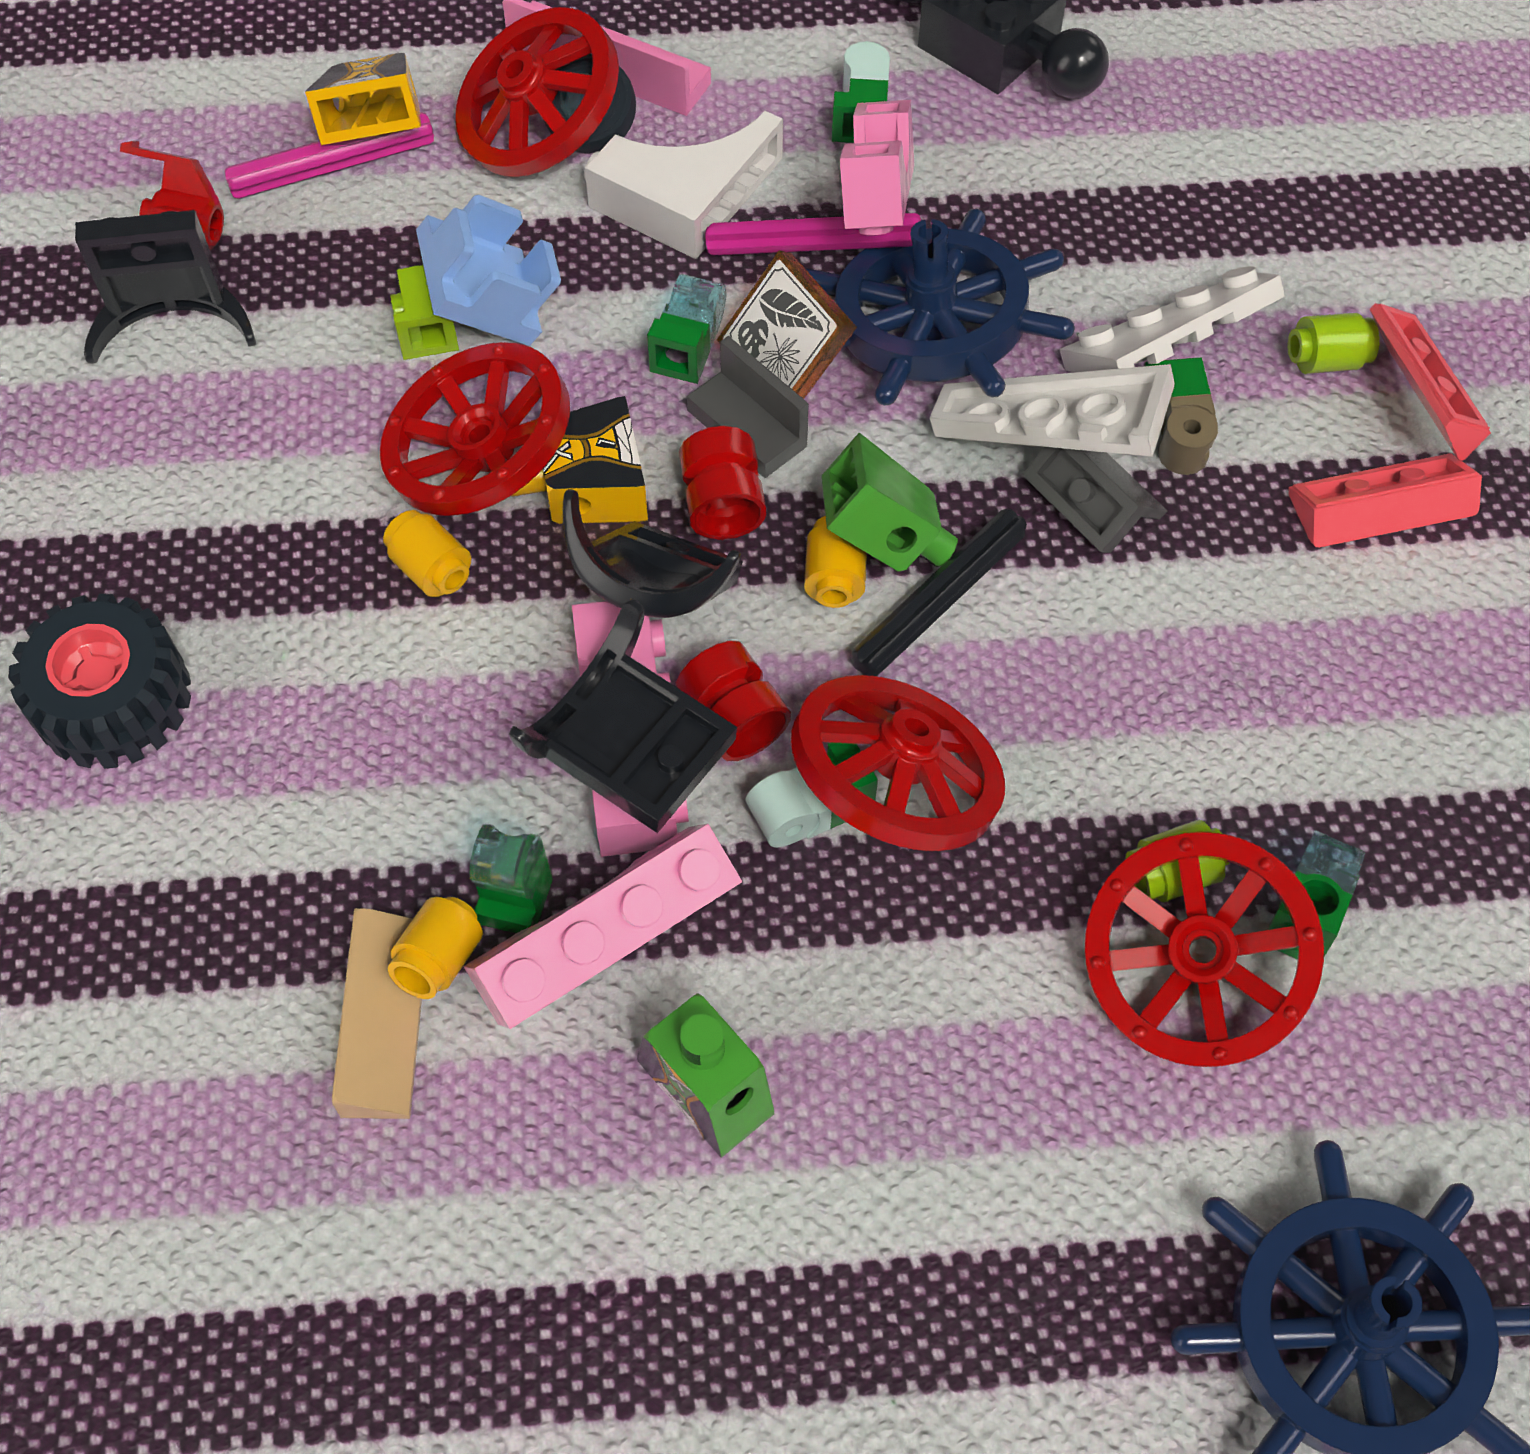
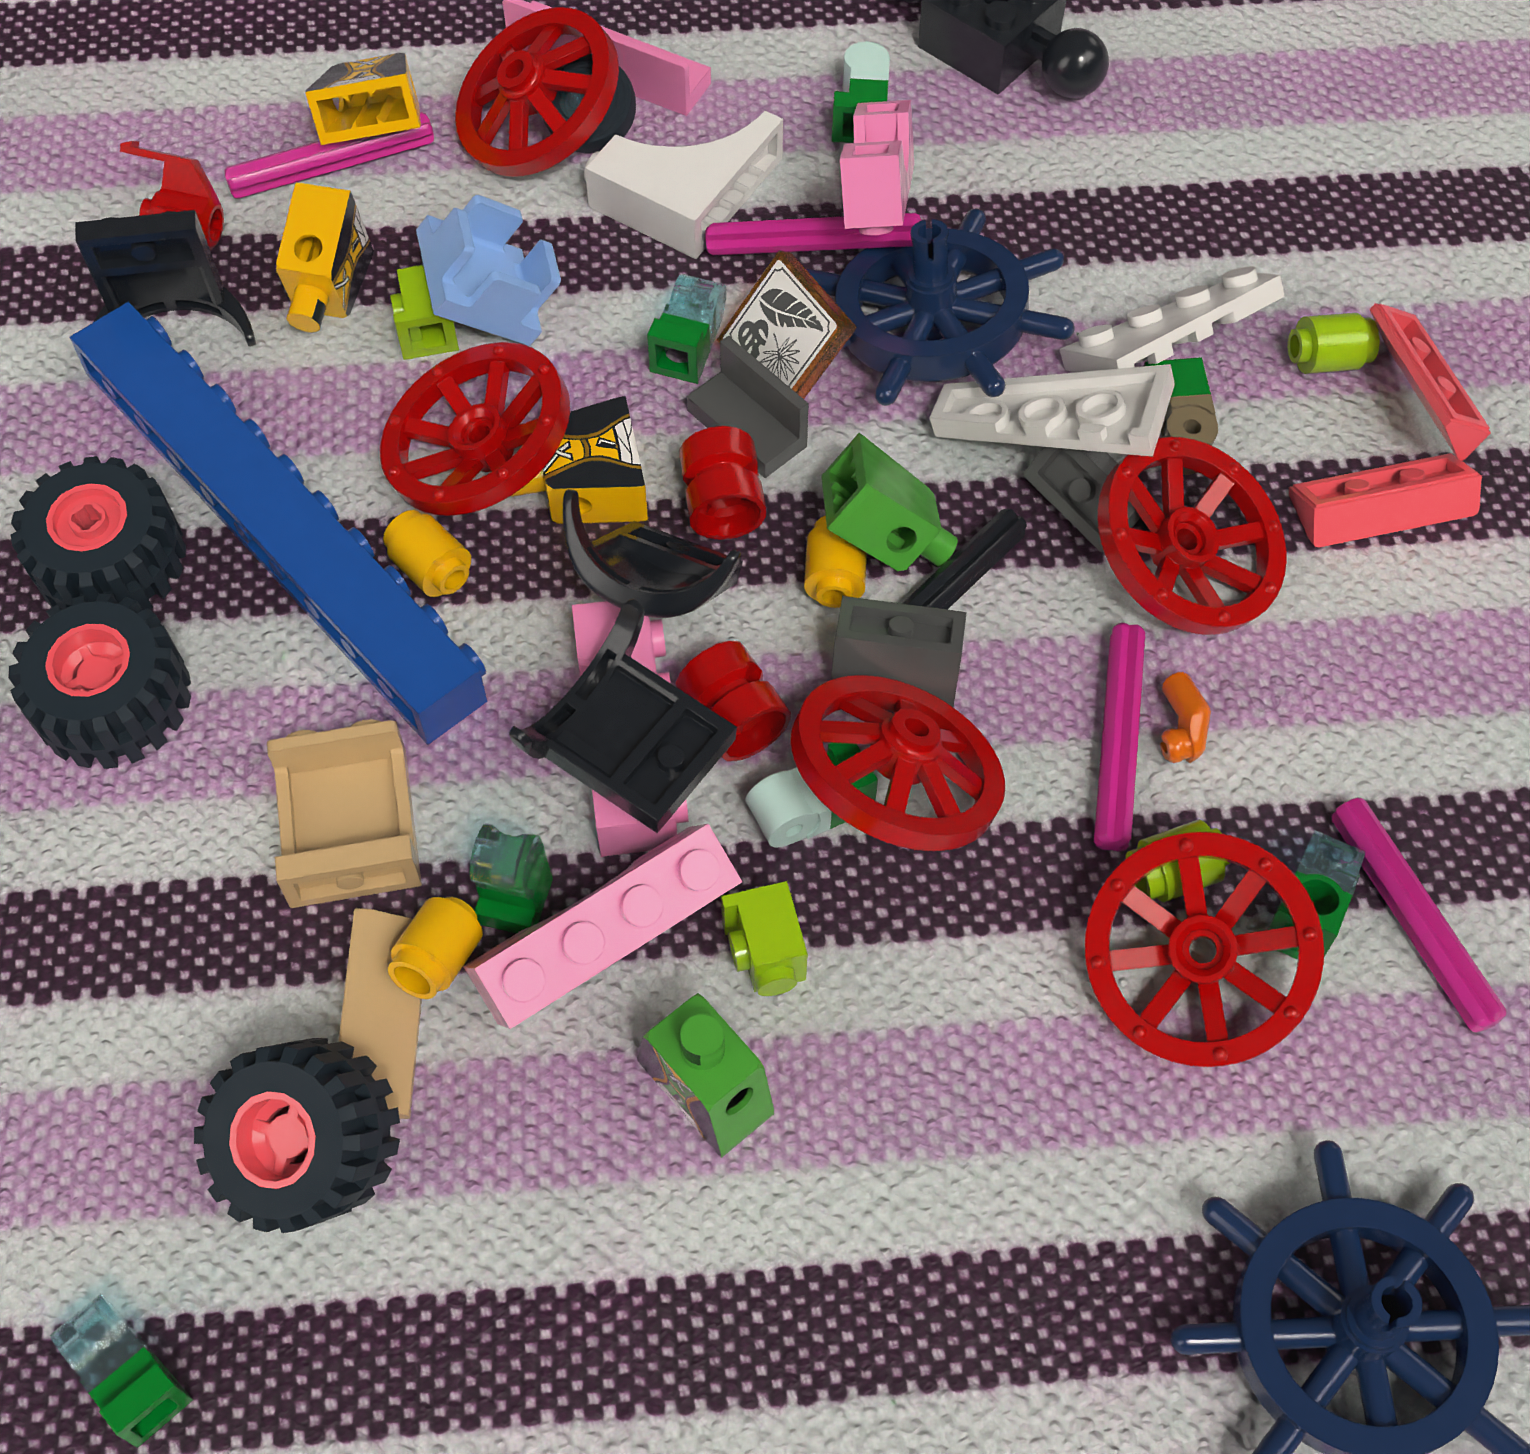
(98, 533): none -> black wheel
(120, 1371): none -> leg
(284, 524): none -> blue brick
(296, 1134): none -> black wheel
(322, 255): none -> yellow torso
(344, 813): none -> tan panel
(766, 937): none -> lime brick
(900, 644): none -> dark grey panel
(1120, 738): none -> dark pink axle
(1187, 540): none -> red wheel
(1193, 720): none -> orange arm
(1419, 916): none -> dark pink axle

